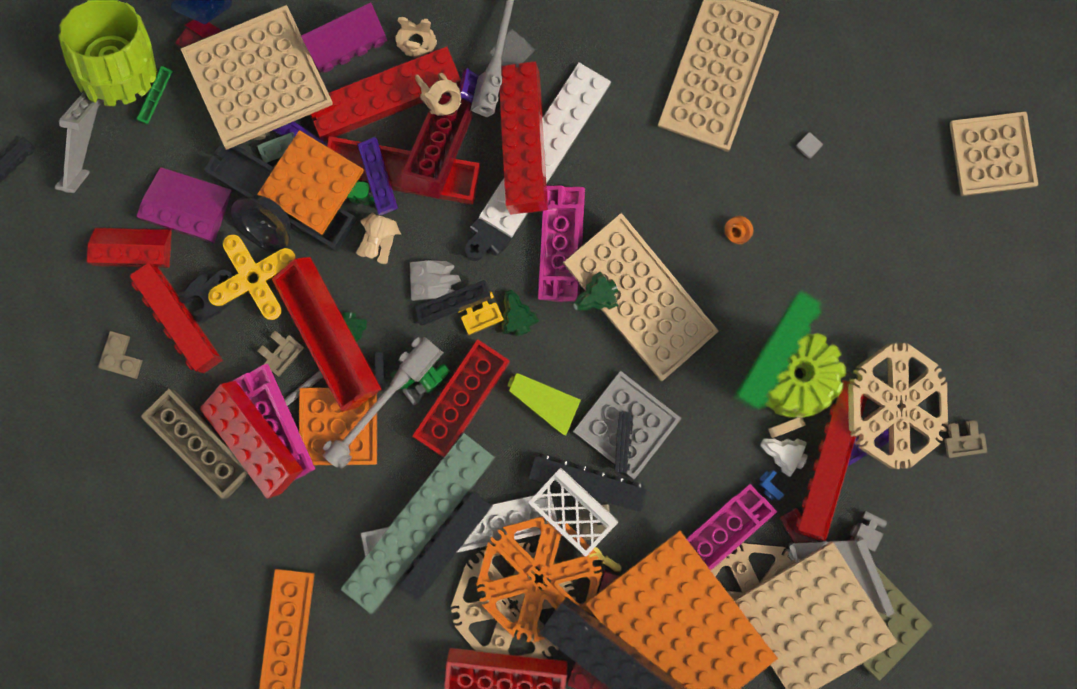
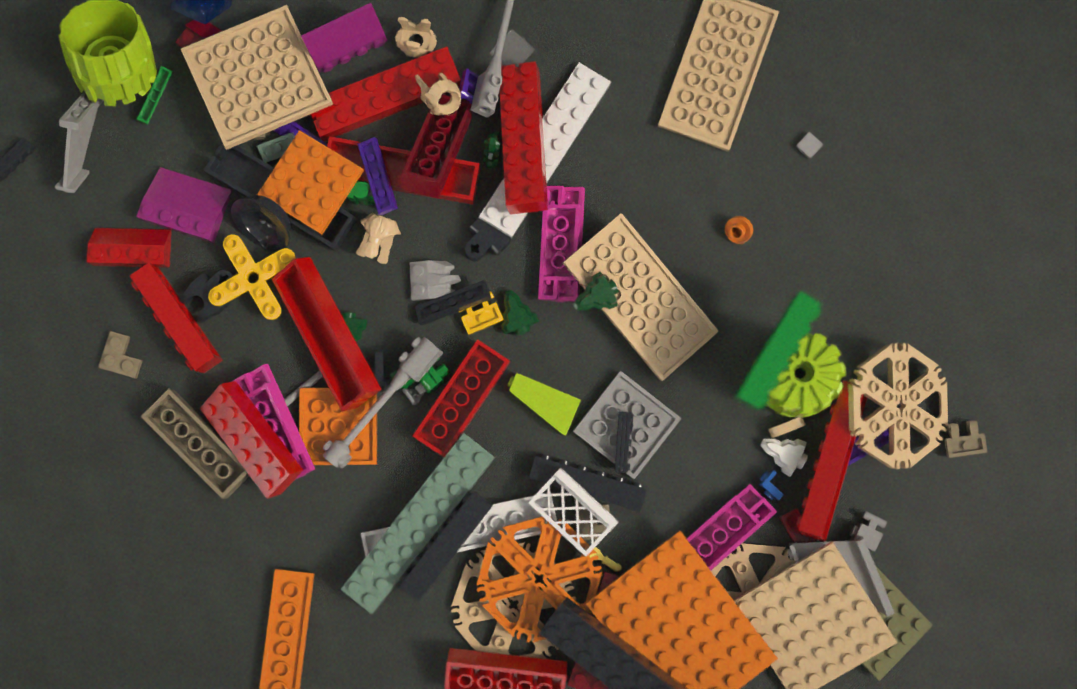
(284, 354): dark tan plate -> none
(492, 149): none -> dark green rock
(993, 153): tan plate -> none

